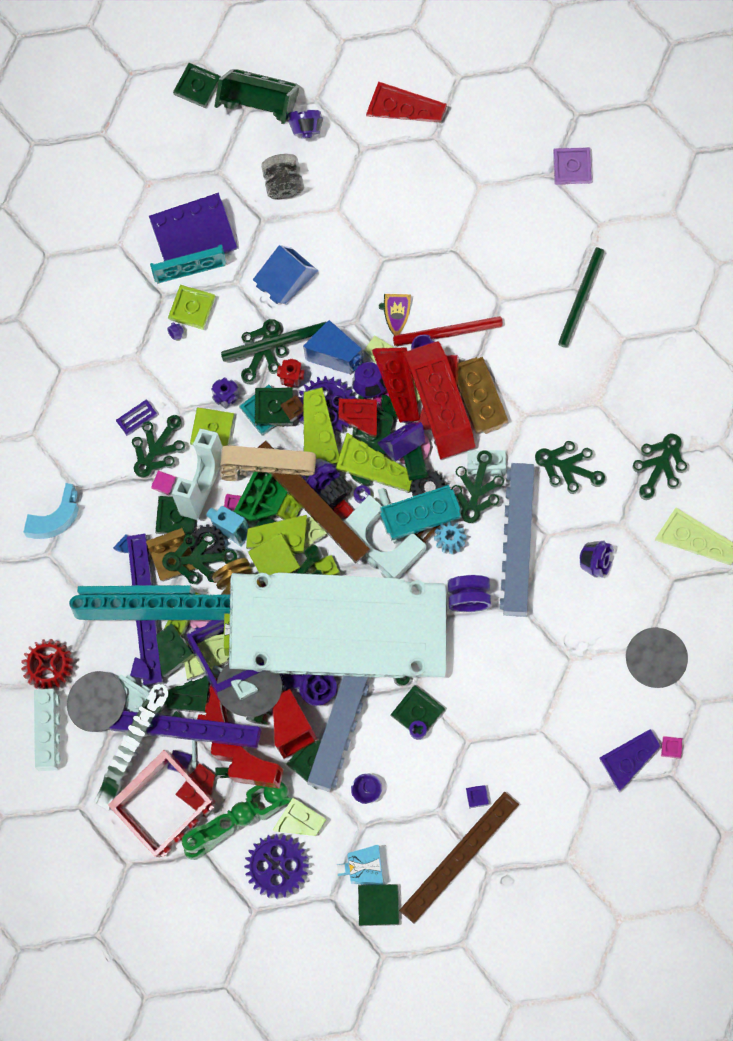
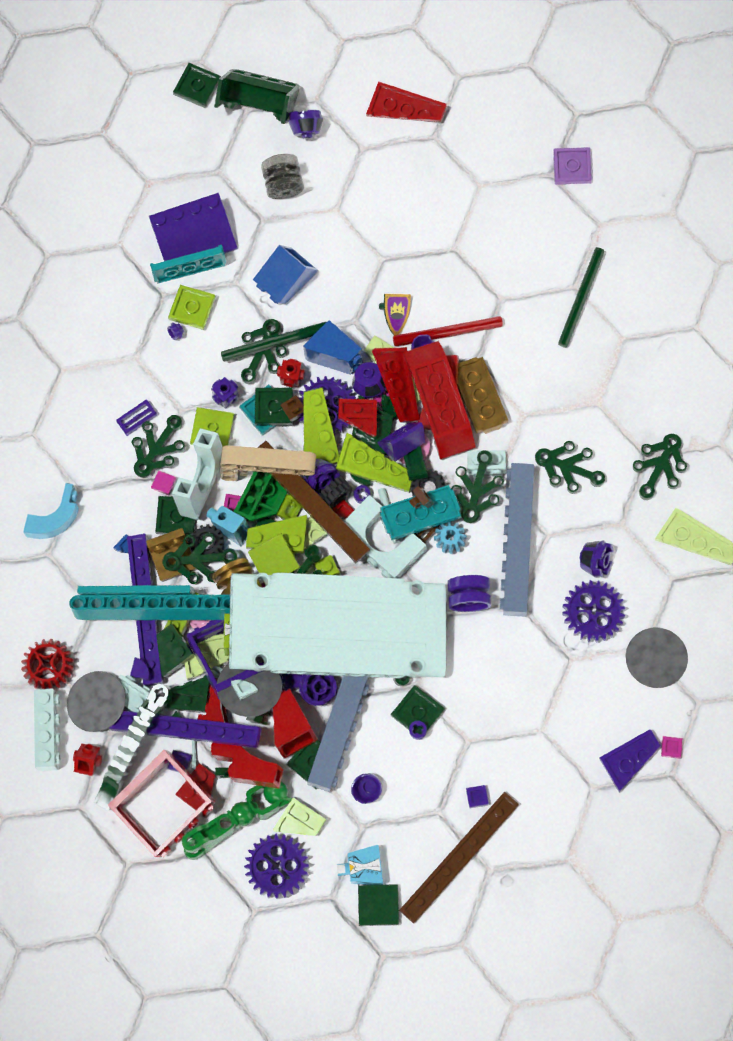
(87, 759): none -> red brick
(421, 498): none -> reddish brown tile
(591, 628): none -> dark purple gear

